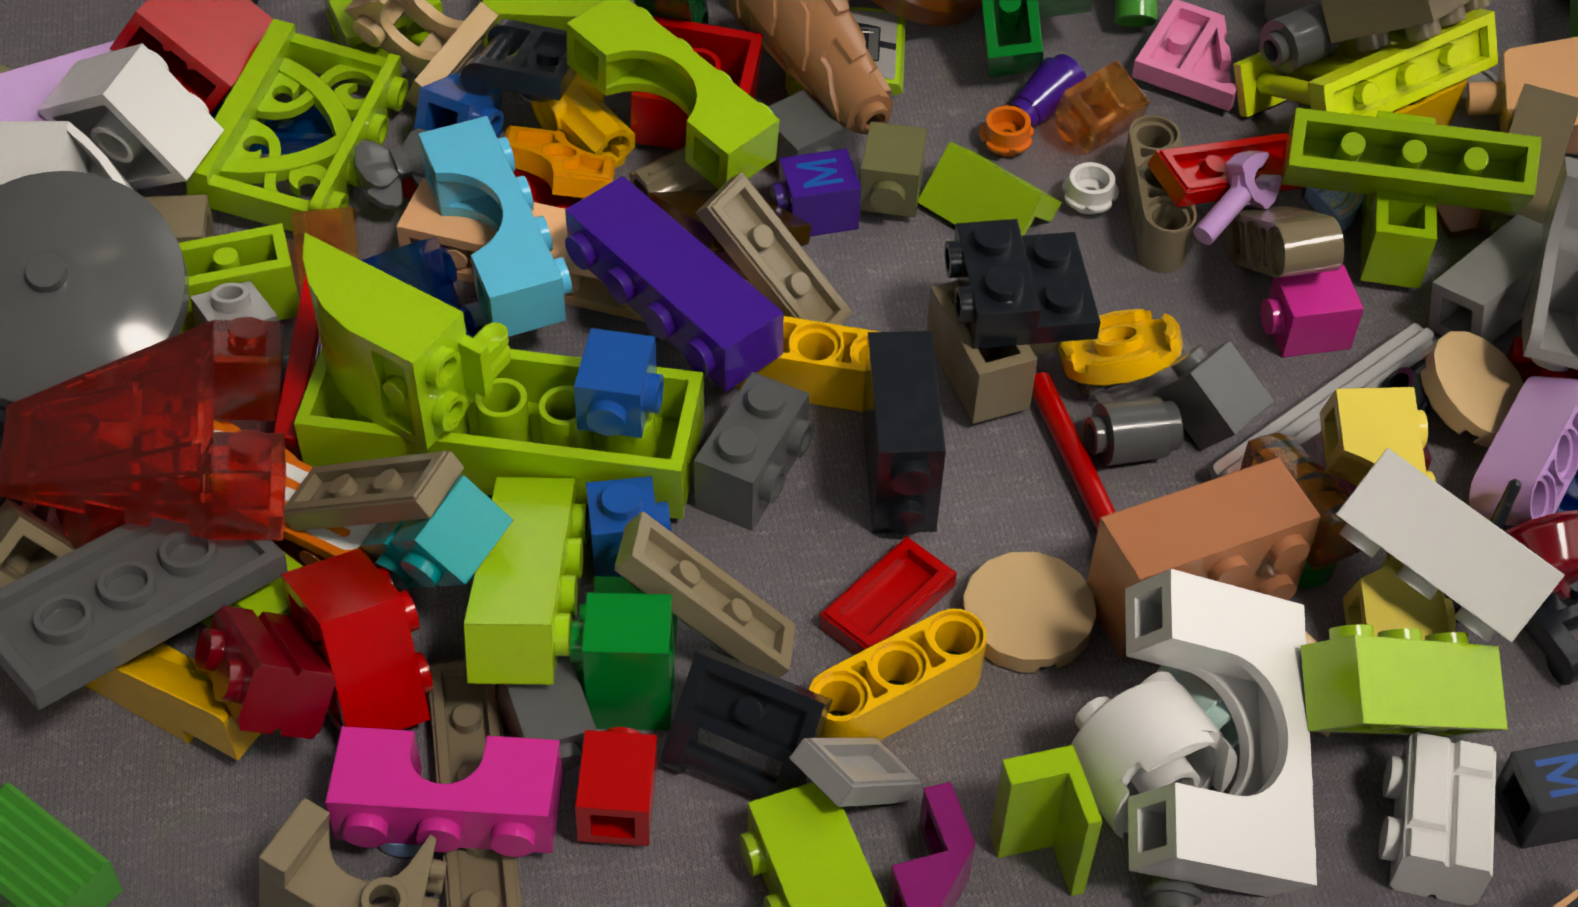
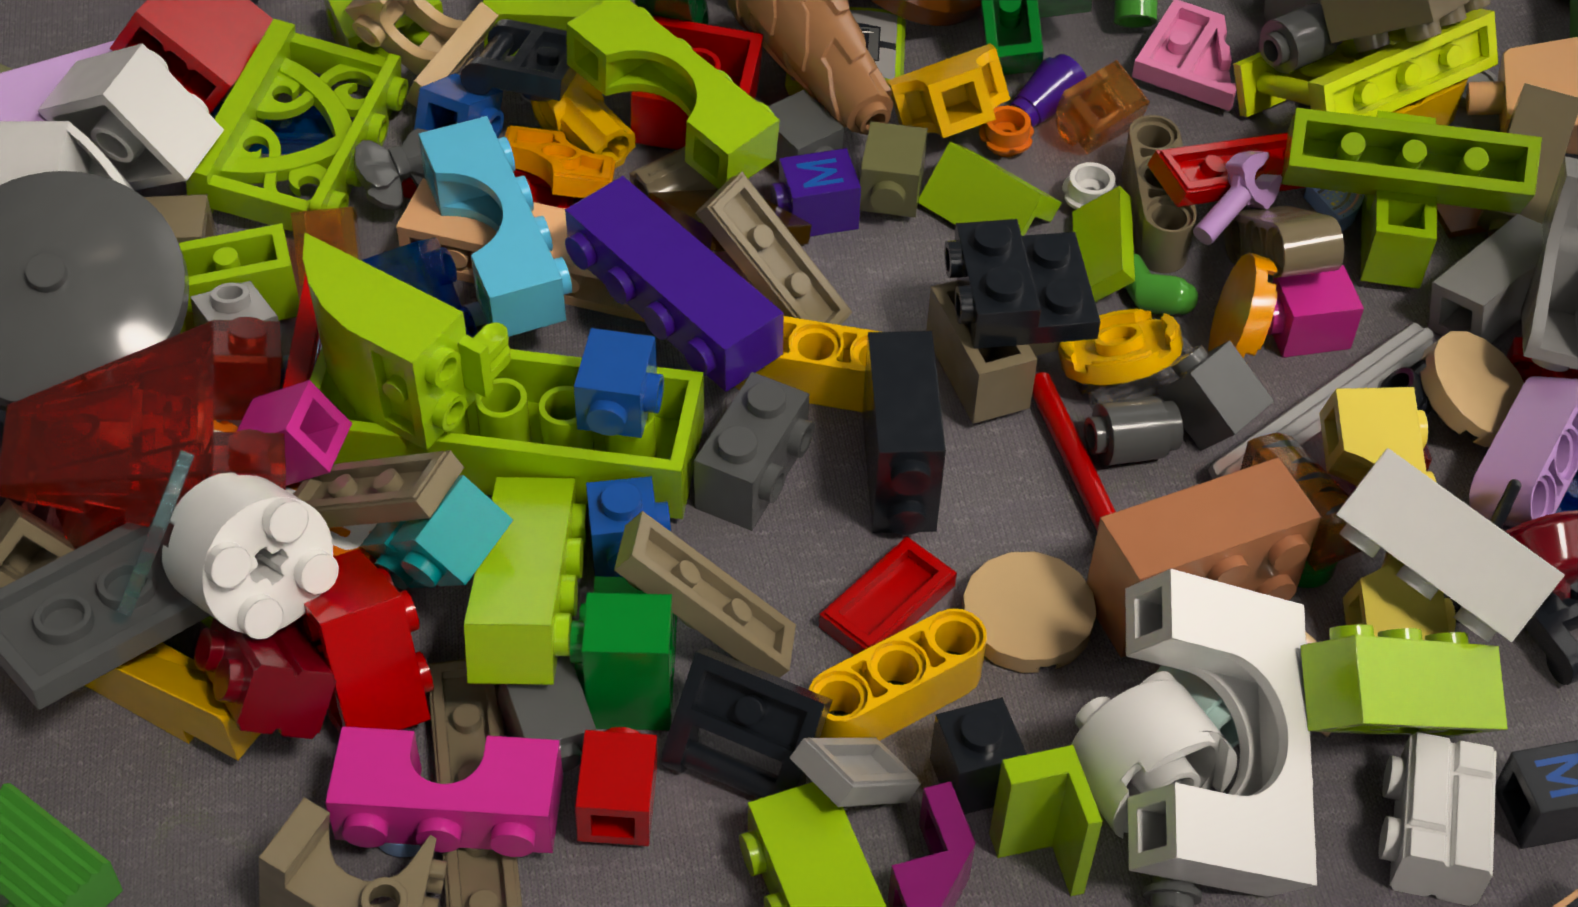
(155, 533): none -> clear light blue piece
(248, 553): none -> white brick
(310, 424): none -> dark pink brick
(951, 92): none -> yellow brick
(971, 748): none -> black brick
(1106, 241): none -> lime tile
(1161, 292): none -> bright green arm
(1245, 305): none -> light orange tile

